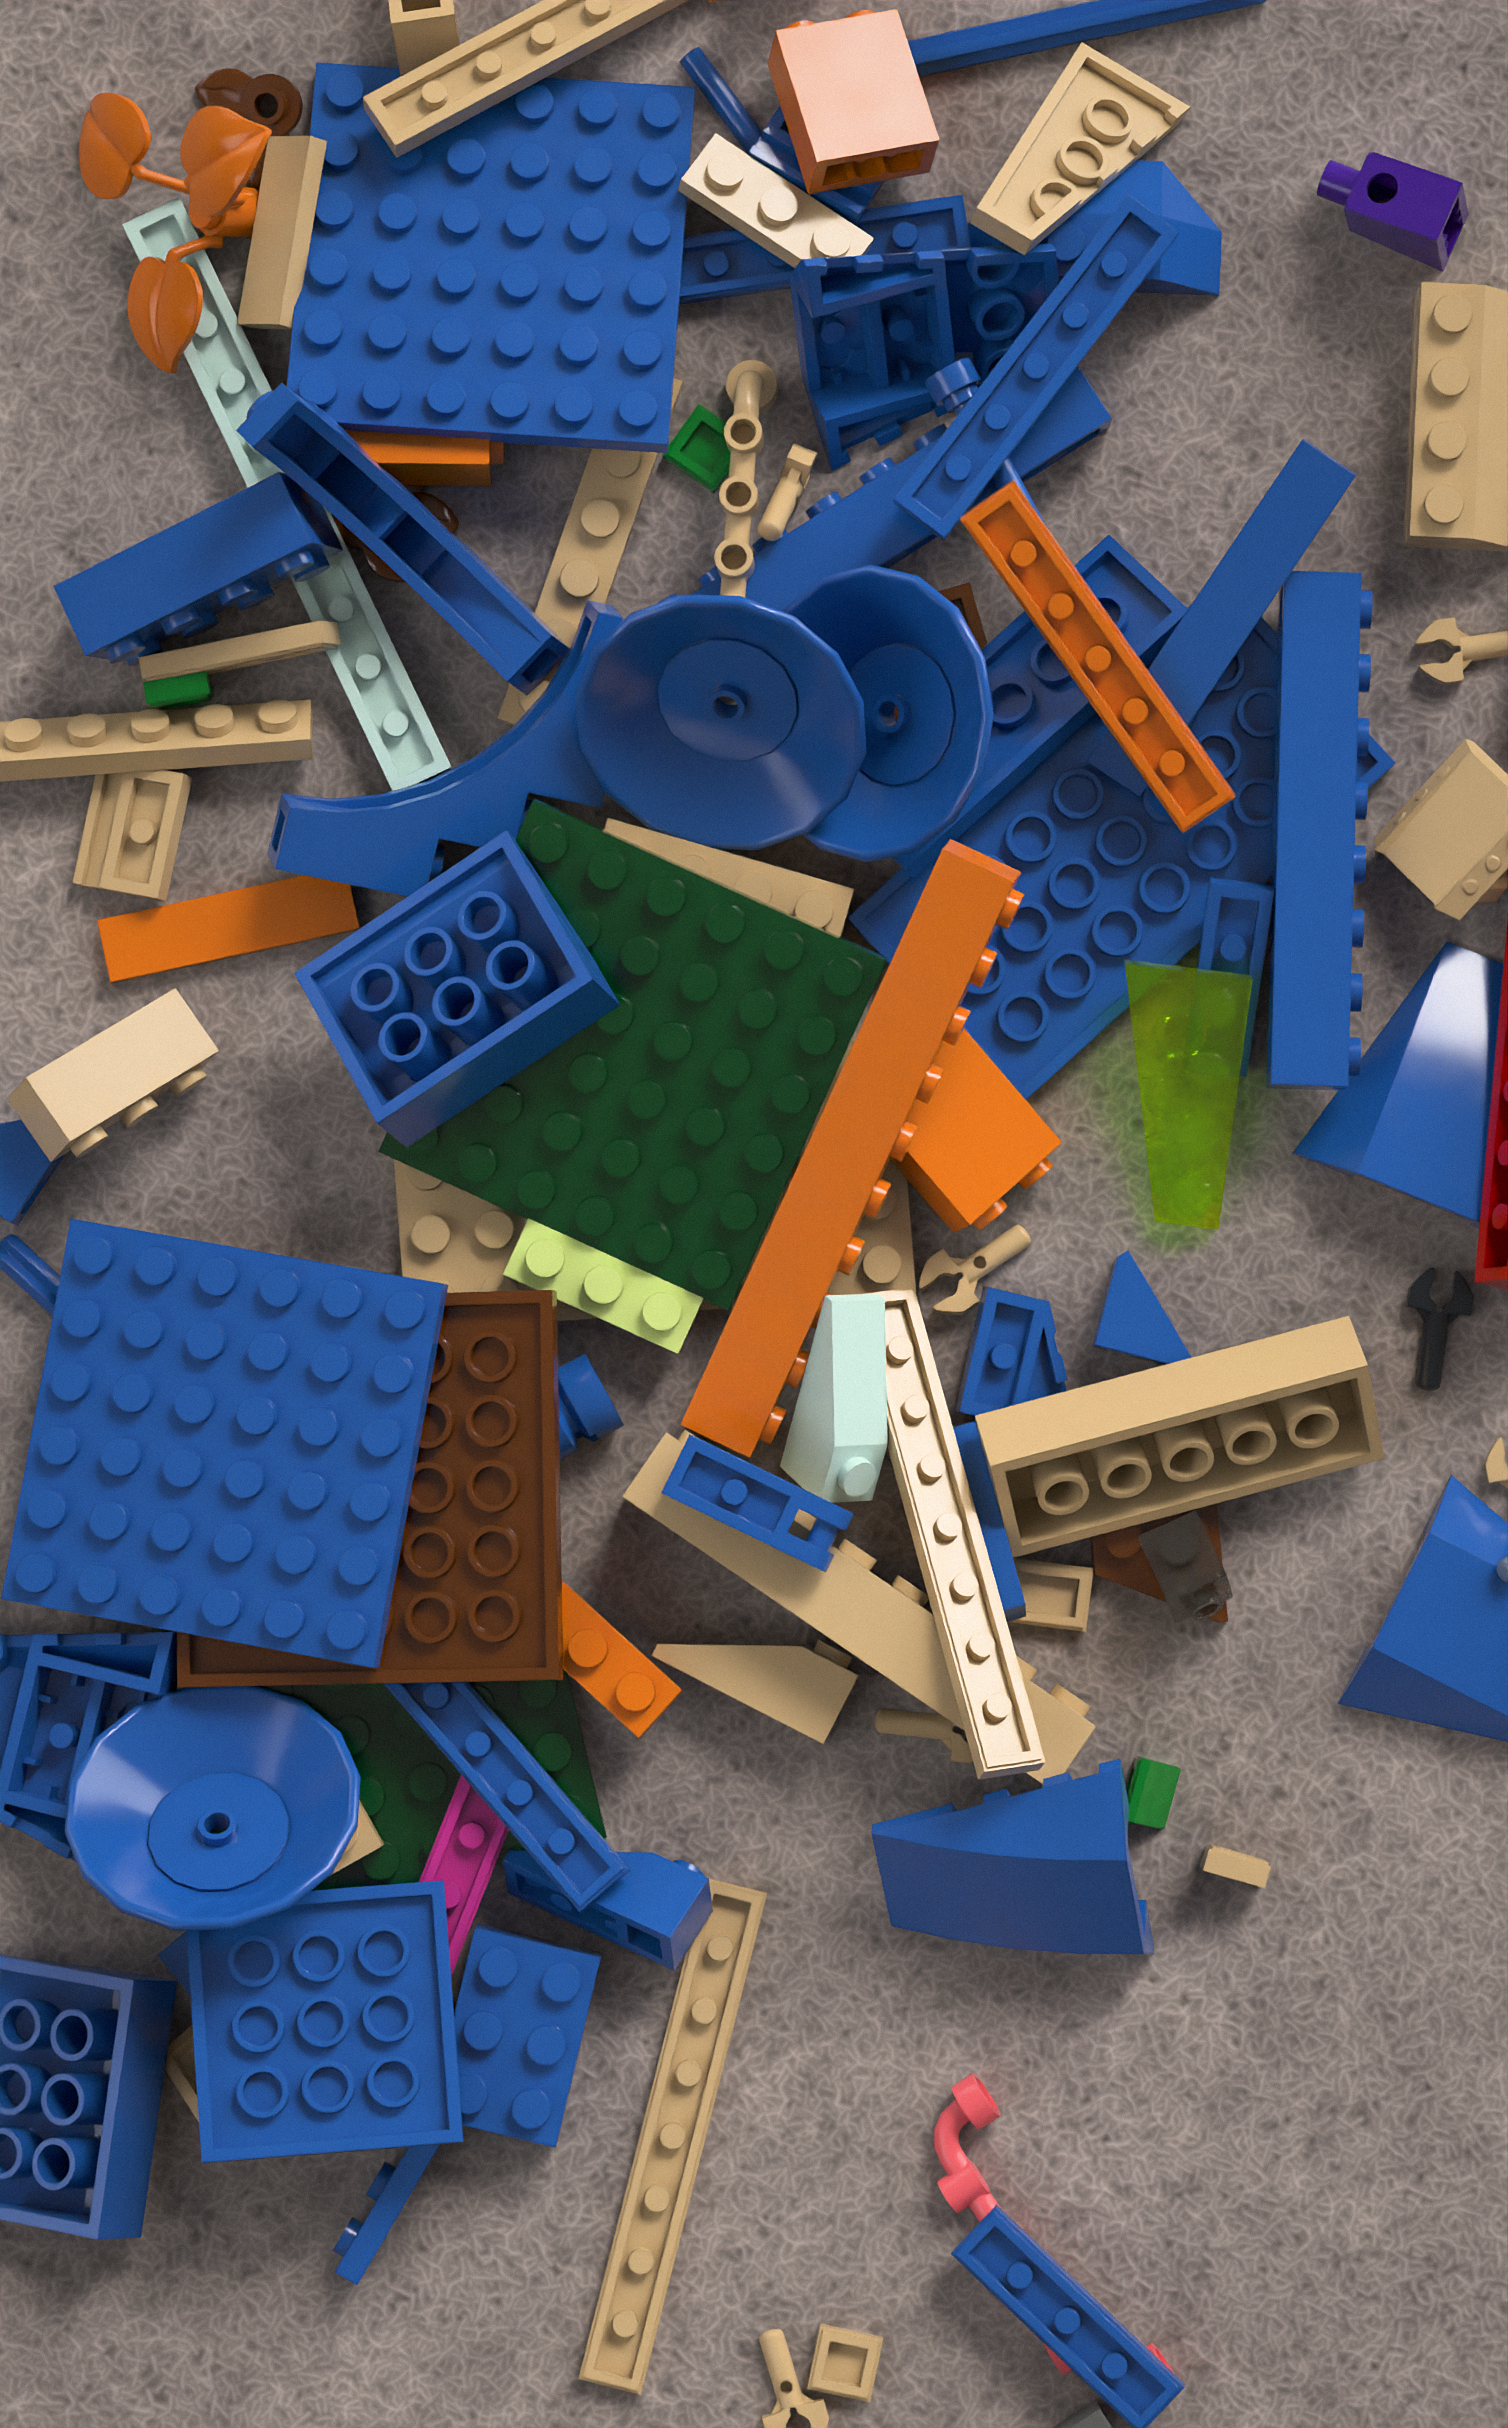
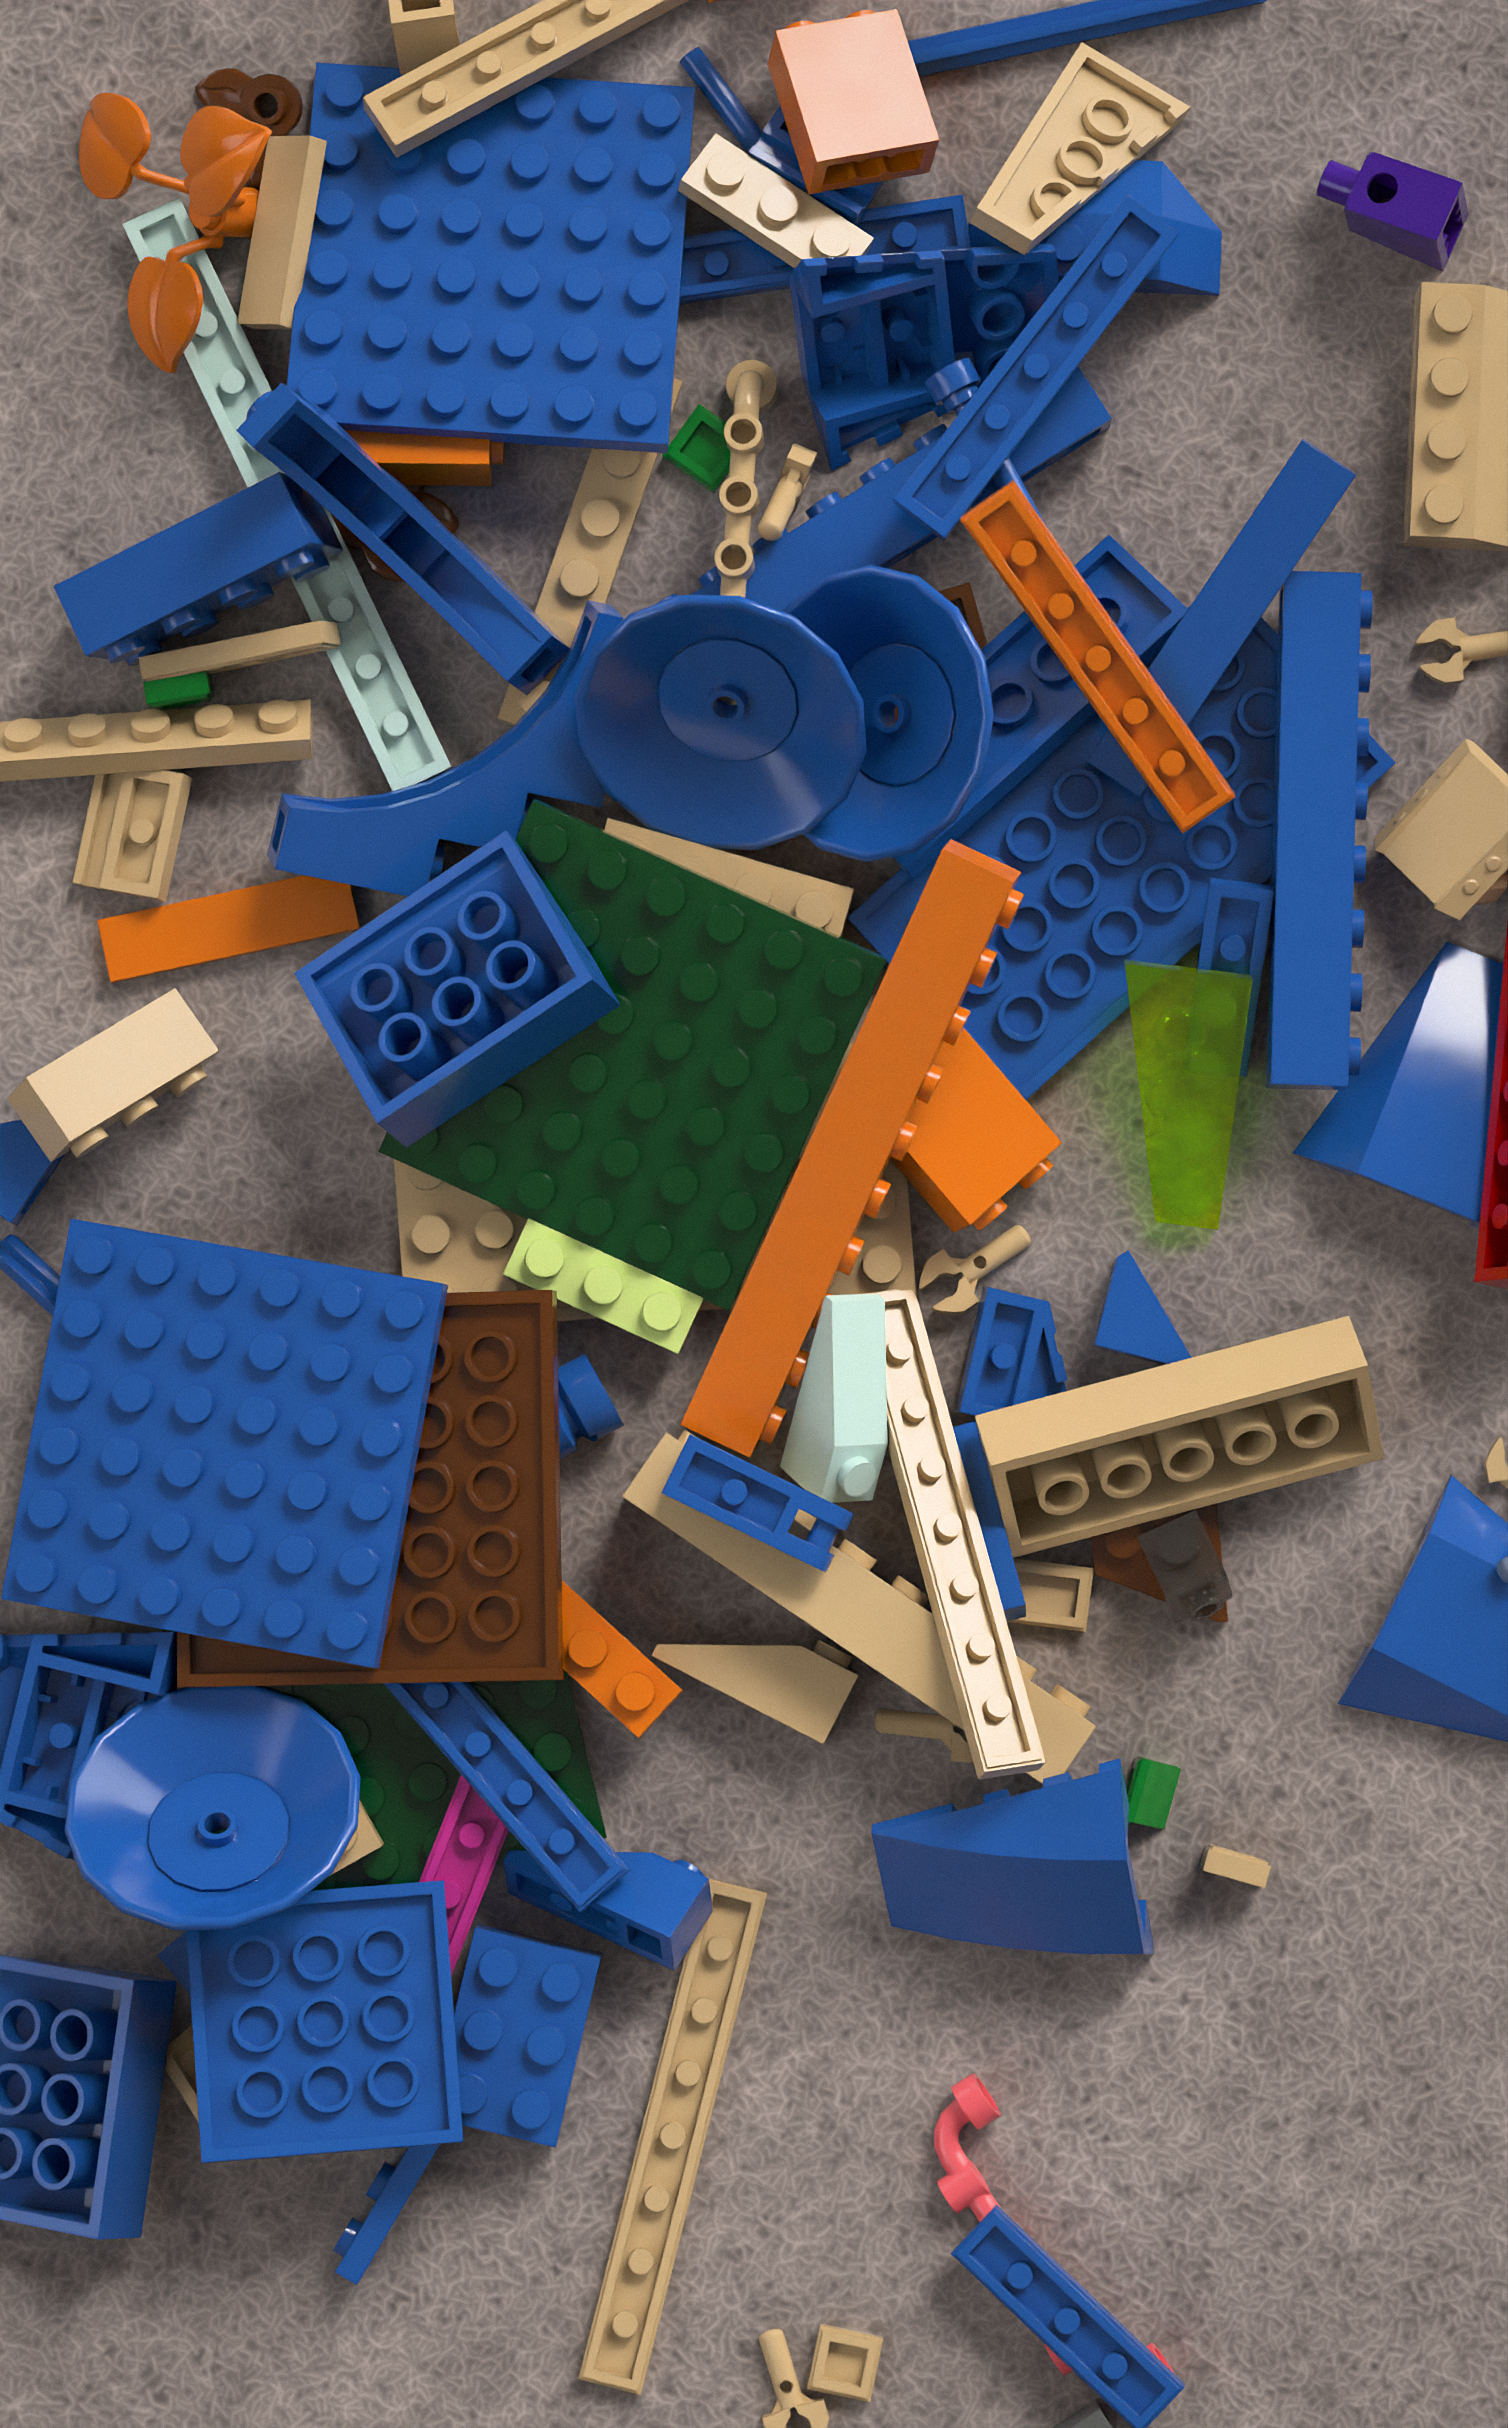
(1436, 1324): black bar -> none

